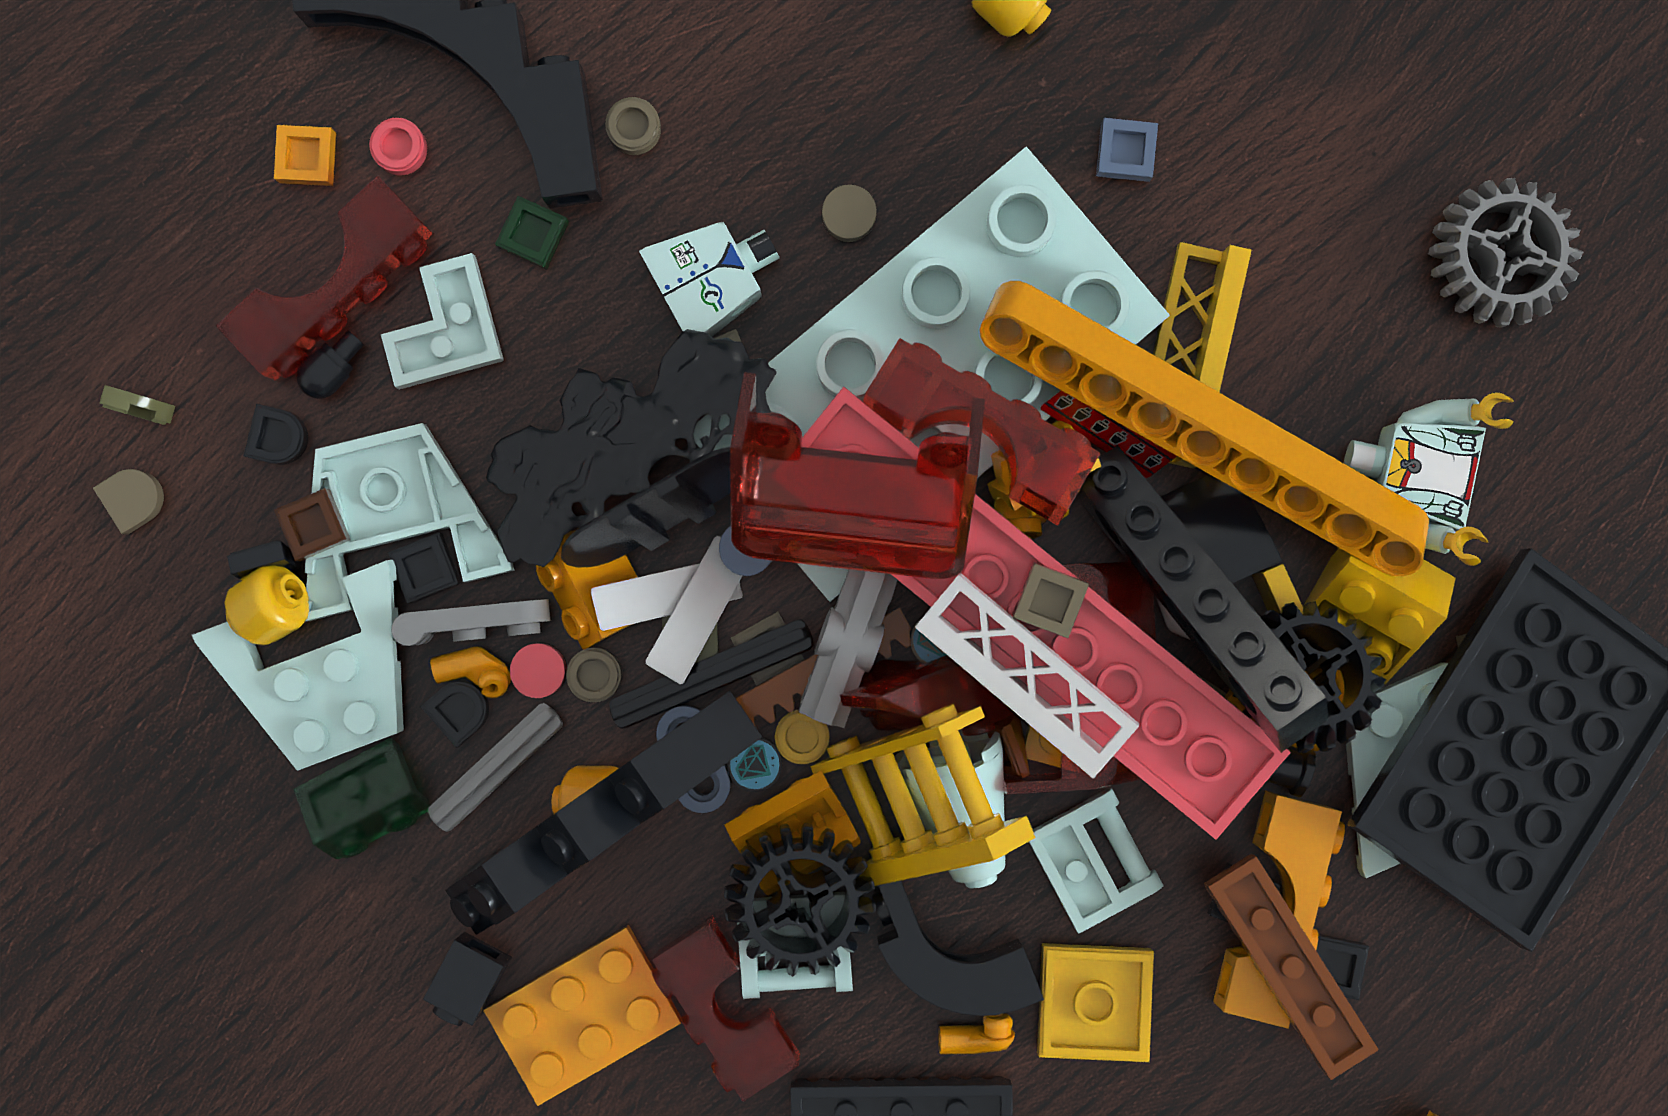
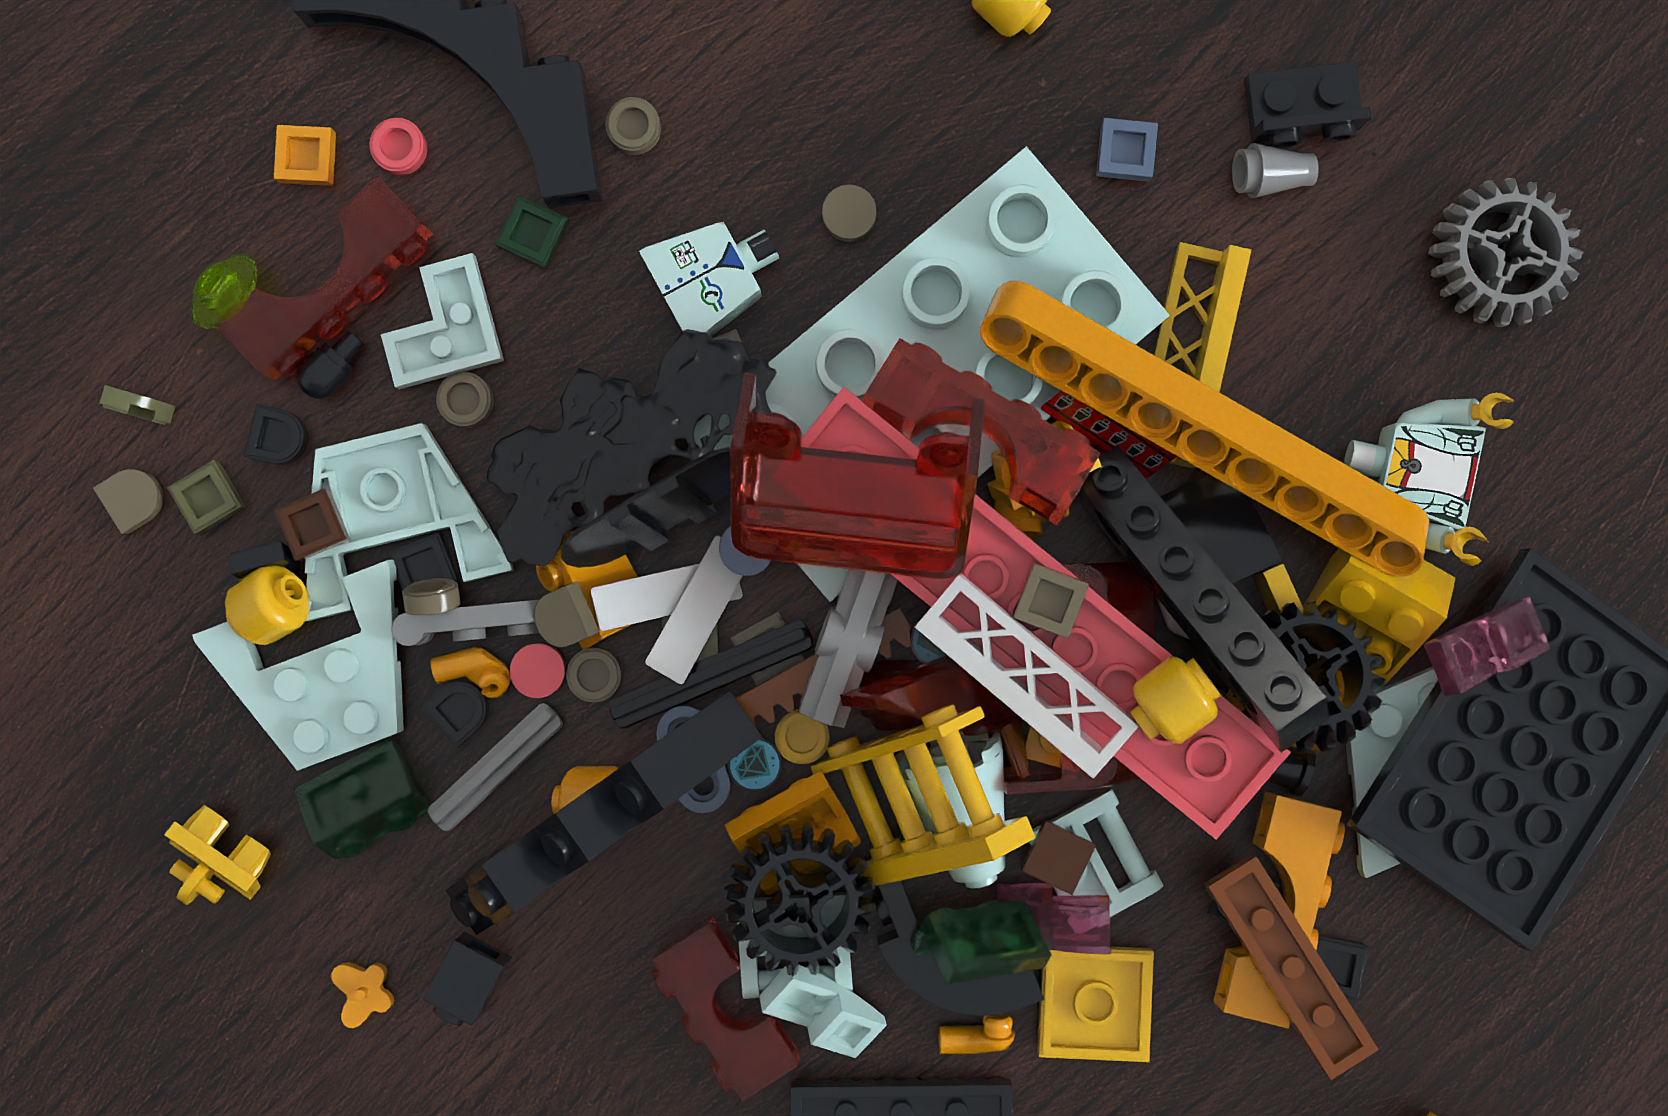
(197, 842): none -> yellow hips
(206, 497): none -> olive tile
(223, 290): none -> clear neon green piece
(363, 991): none -> light orange piece
(431, 596): none -> dark tan tile
(465, 399): none -> dark tan tile
(565, 616): none -> dark tan tile
(582, 1015): light orange plate -> none
(832, 1013): none -> light aqua slope
(982, 941): none -> clear green bracket
(1058, 857): none -> reddish brown tile
(1065, 922): none -> clear pink slope
(1175, 700): none -> yellow head
(1270, 170): none -> light grey cone
(1305, 104): none -> black bracket
(1487, 646): none -> clear pink slope

